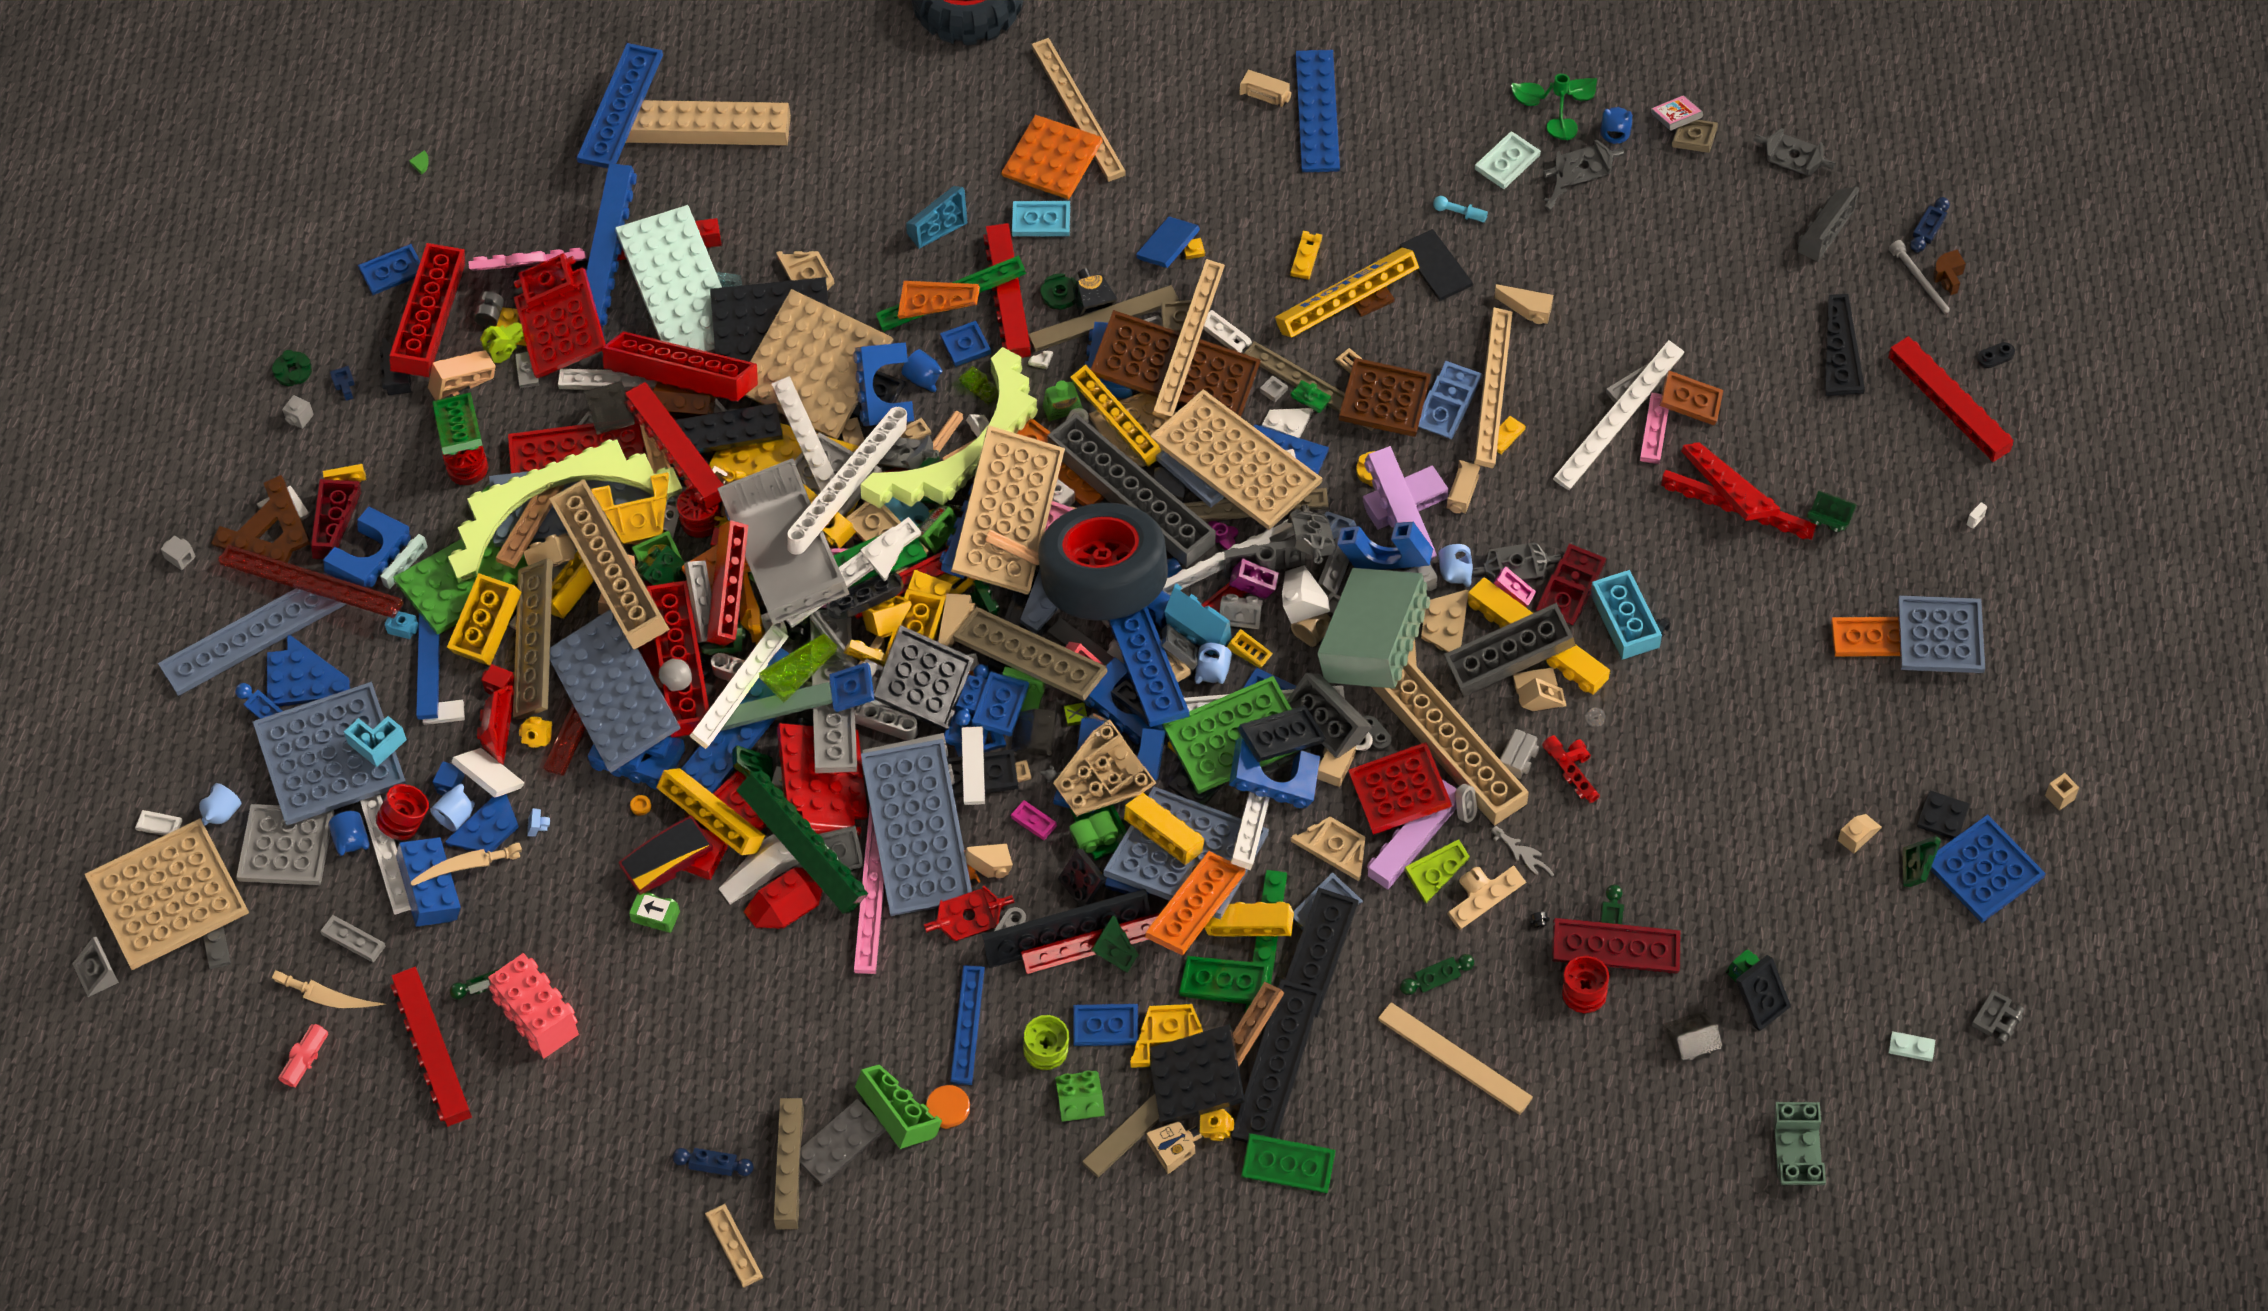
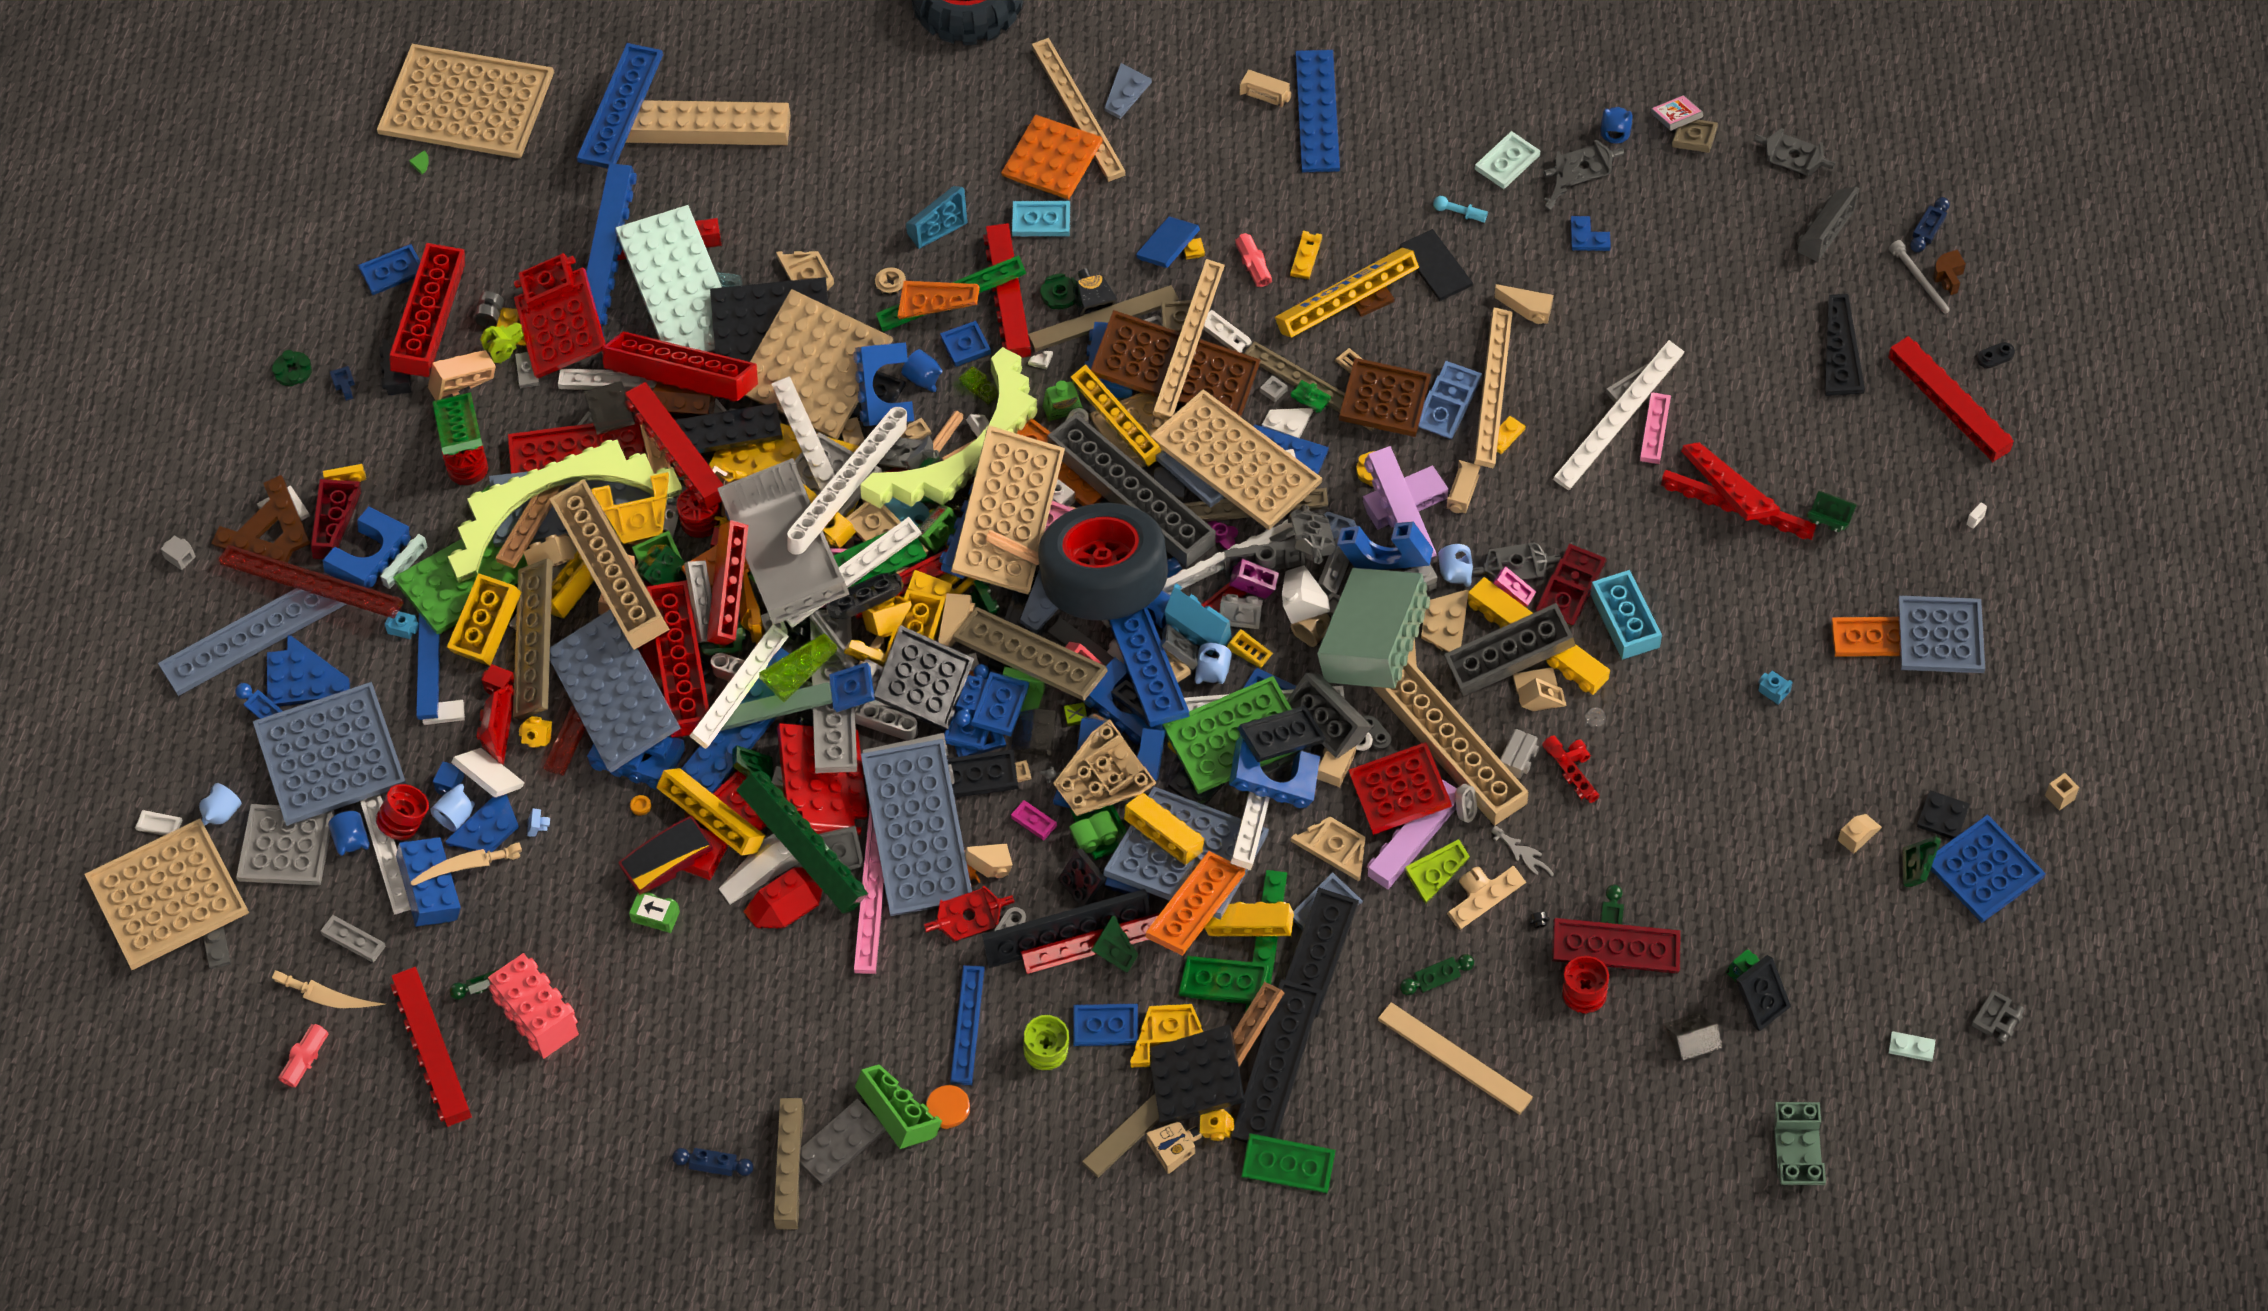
(94, 968): light grey slope -> none
(297, 412): light grey brick -> none
(375, 743): medium azure brick -> none
(465, 101): none -> tan plate
(521, 259): bright pink plate -> none
(675, 674): light grey hair -> none
(734, 1245): tan tile -> none
(884, 552): white wing -> none
(893, 274): none -> tan gear
(973, 765): white tile -> none
(1080, 1095): bright green bracket -> none
(1126, 90): none -> sand blue wing
(1253, 260): none -> coral piece
(1580, 89): green plant -> none
(1584, 239): none -> blue plate
(1663, 624): black plate -> none
(1691, 398): dark orange plate -> none
(1777, 690): none -> dark azure brick

